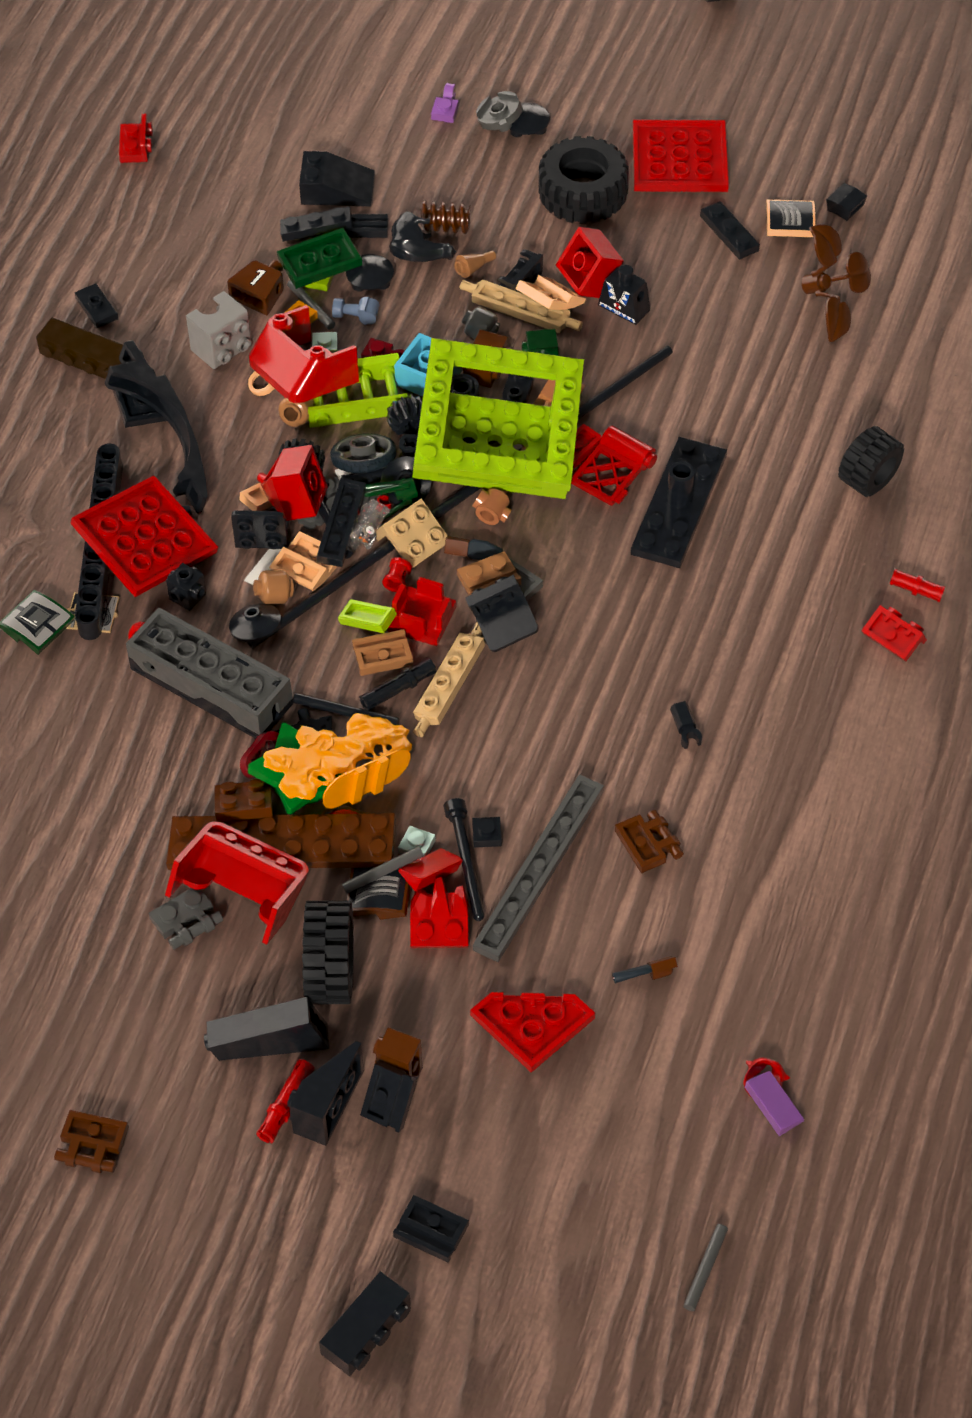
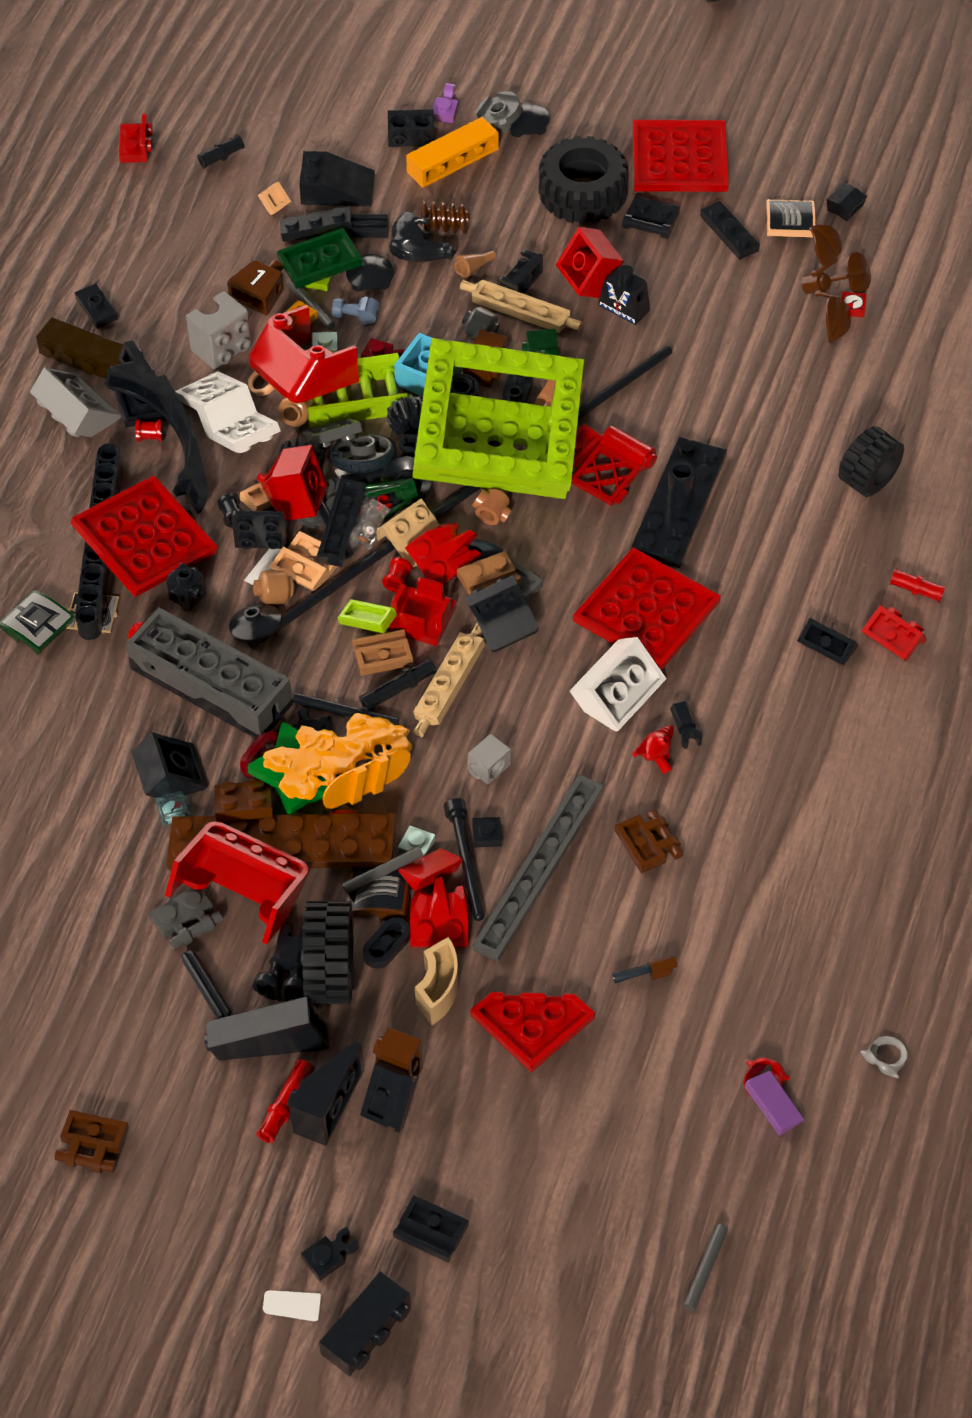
(73, 402): none -> light grey slope
(149, 430): none -> red bush
(168, 766): none -> black slope
(171, 805): none -> clear light blue tile
(206, 984): none -> black axle
(220, 151): none -> black pin
(228, 412): none -> white bracket
(228, 504): none -> black bush
(274, 198): none -> light nougat plate
(285, 959): none -> black piece
(292, 1304): none -> white sticker
(323, 435): none -> dark grey plate
(326, 1256): none -> black plate
(384, 944): none -> black plate
(410, 127): none -> black brick
(440, 985): none -> tan brick
(442, 552): none -> red plate
(452, 152): none -> light orange brick
(489, 759): none -> light grey brick
(550, 293): light nougat slope -> none
(618, 683): none -> white slope
(648, 603): none -> red plate
(651, 216): none -> black plate
(656, 748): none -> red piece
(827, 641): none -> black slope
(855, 302): none -> tile
(888, 1069): none -> light grey piece

